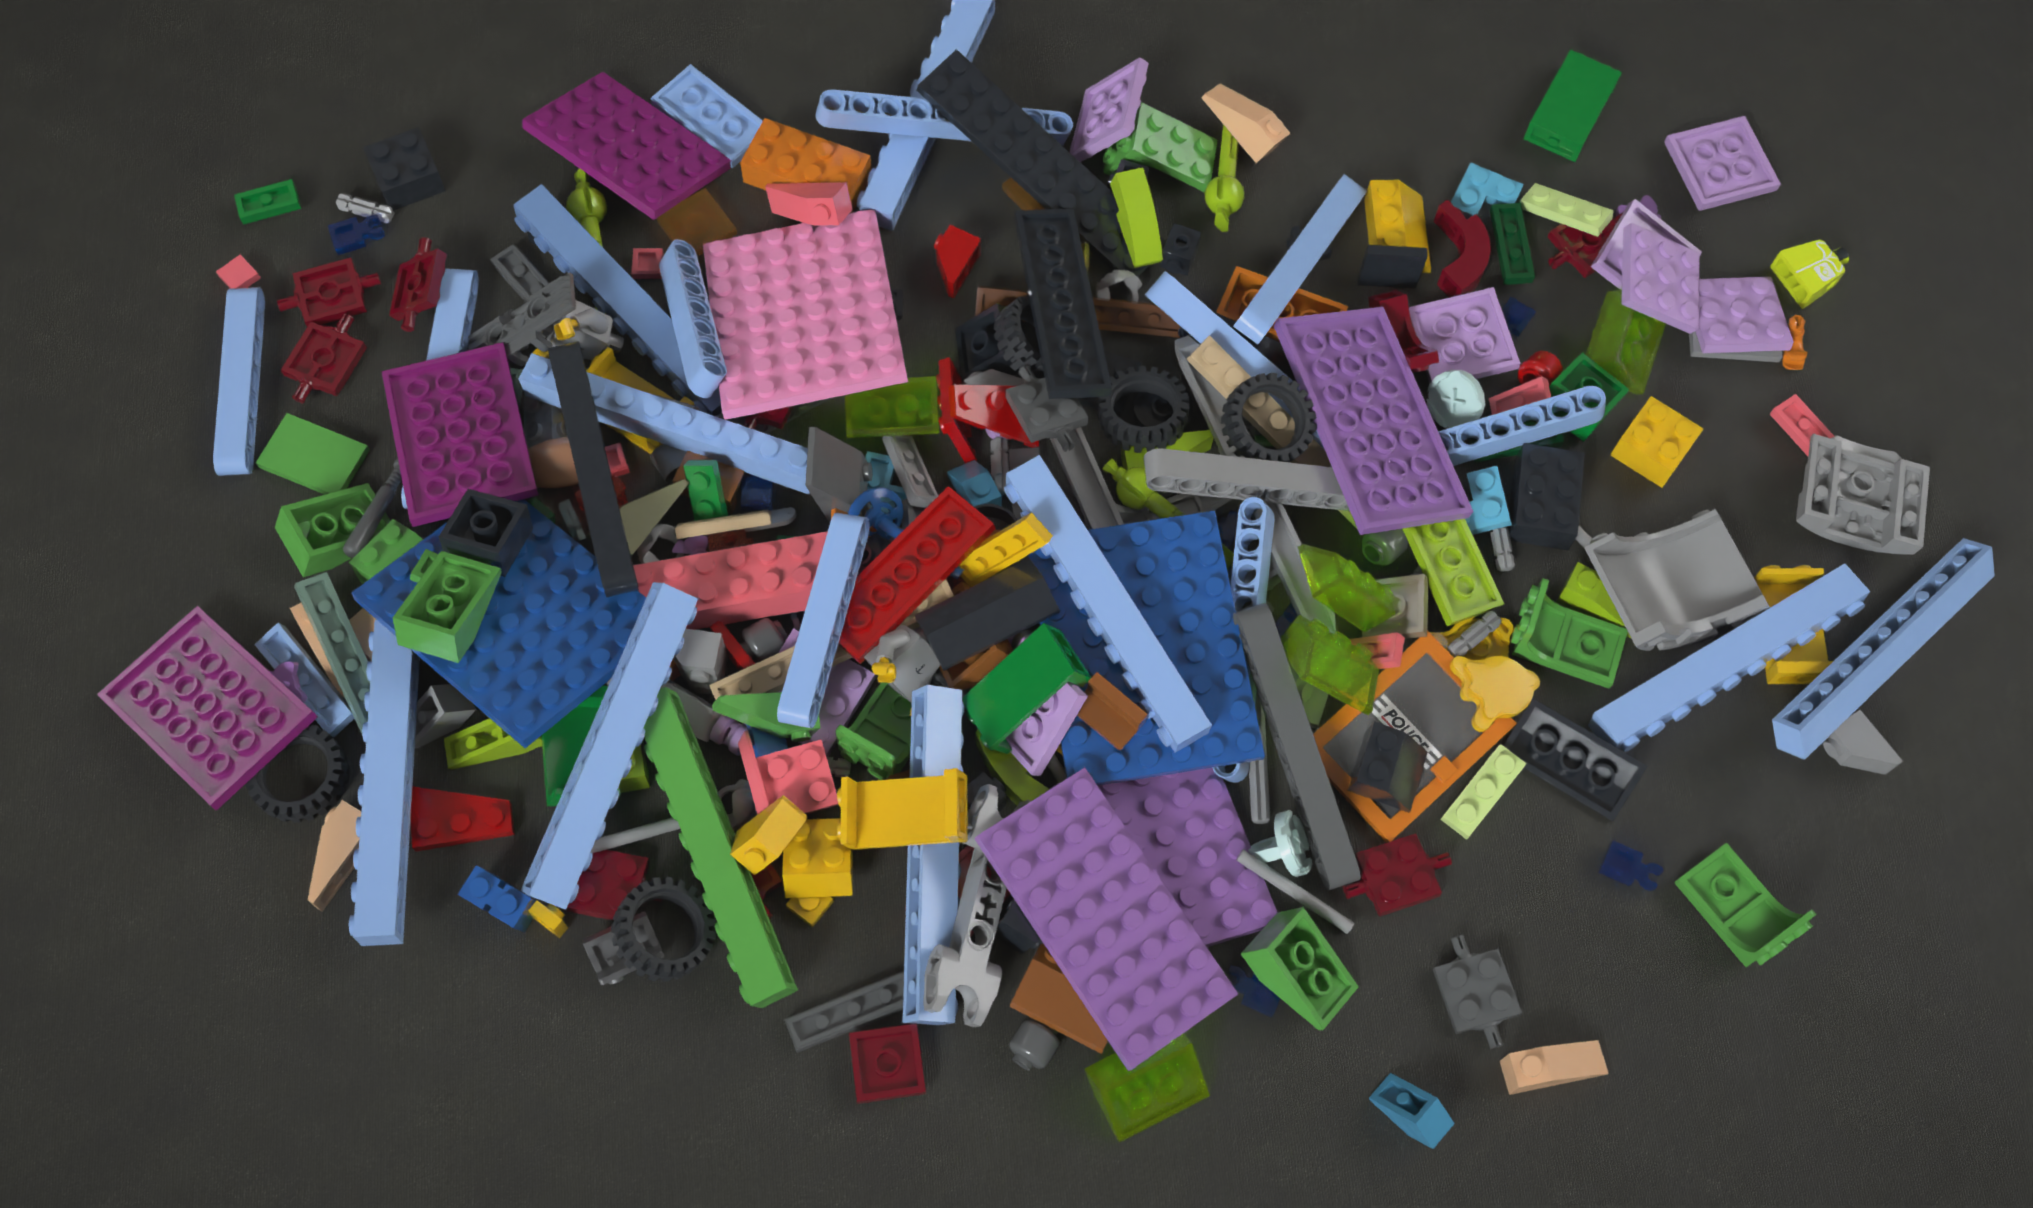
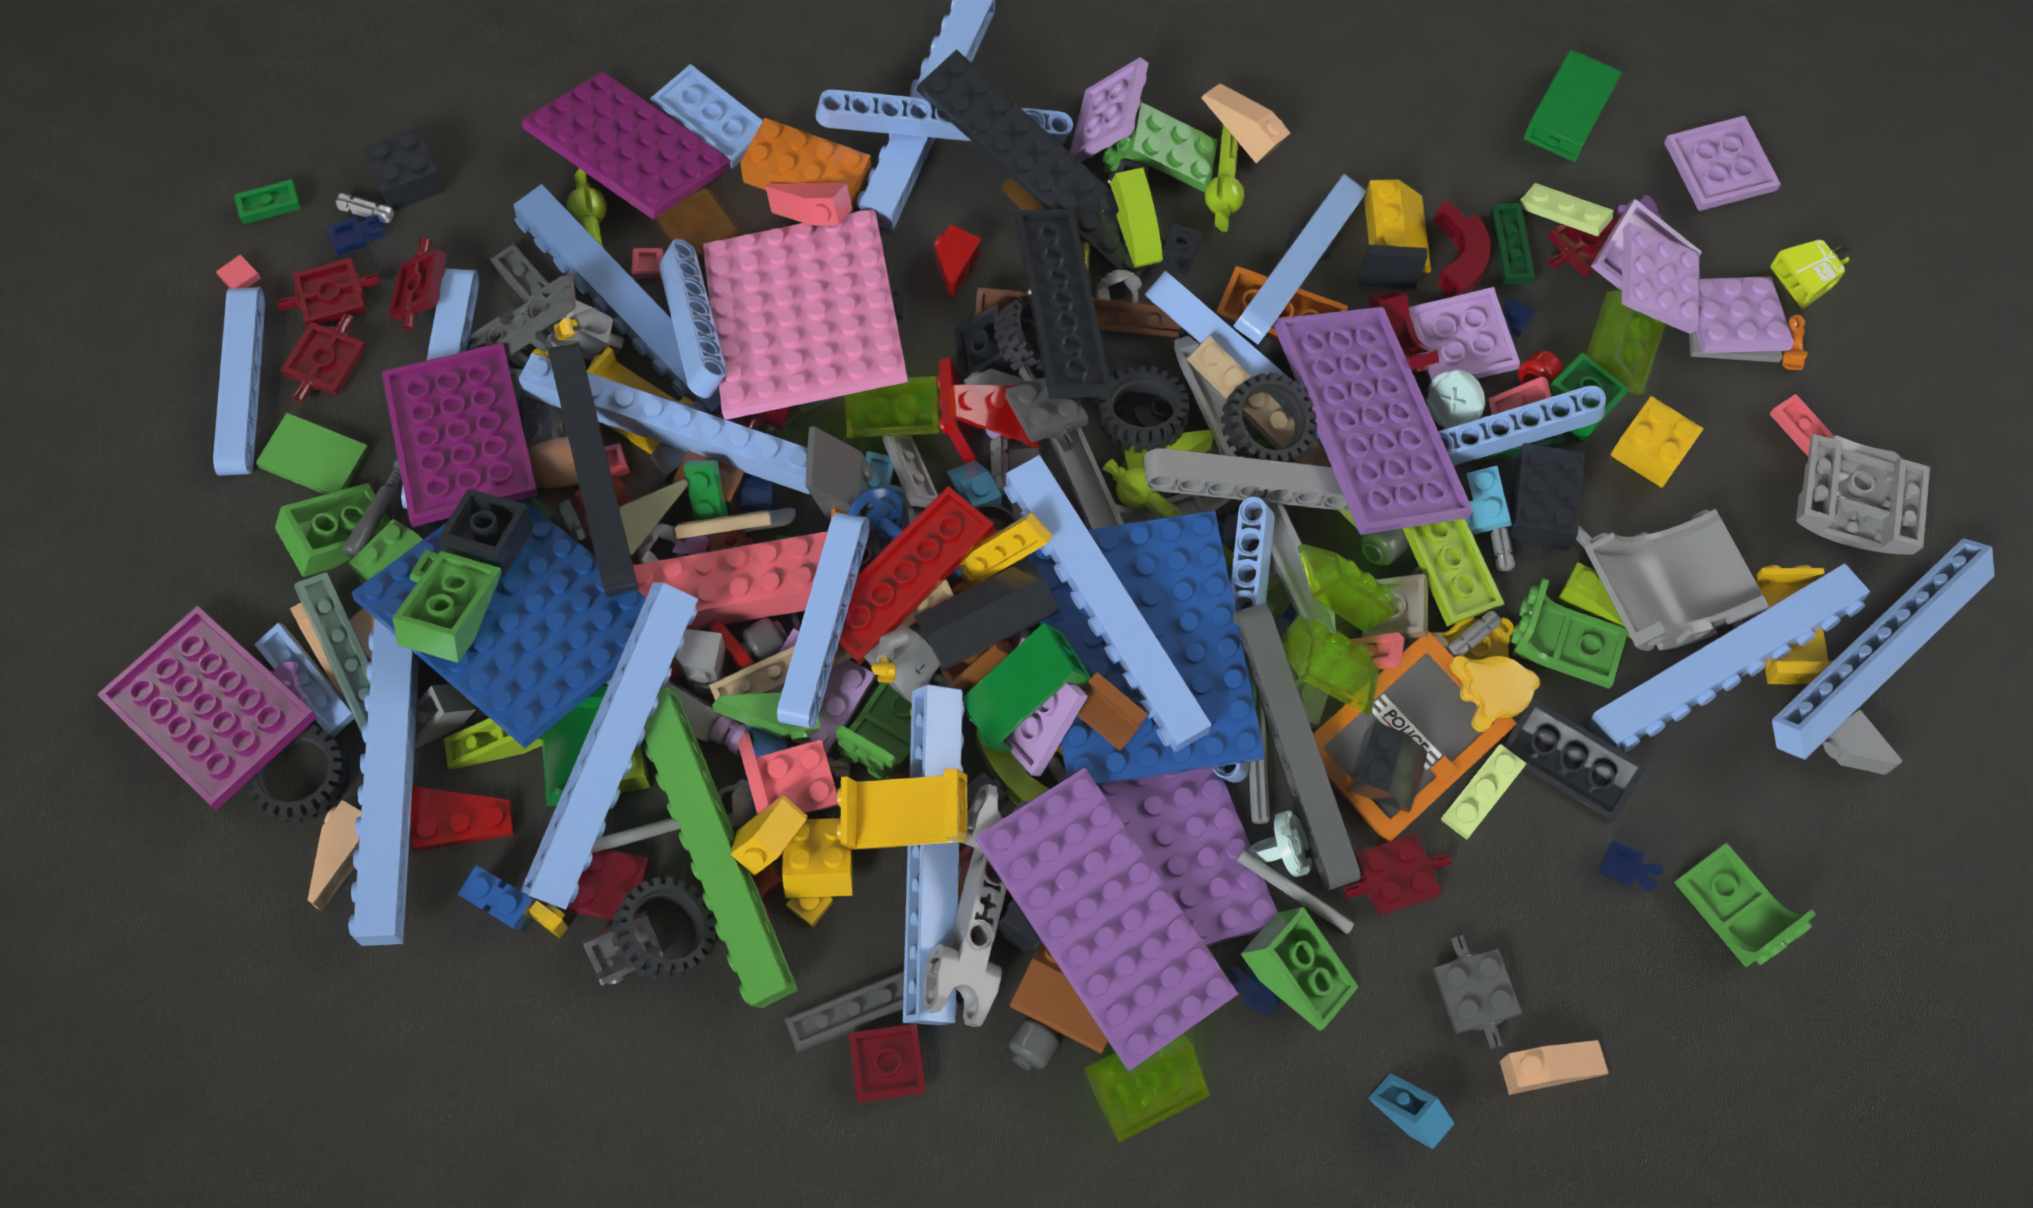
(1481, 186): medium azure plate -> none

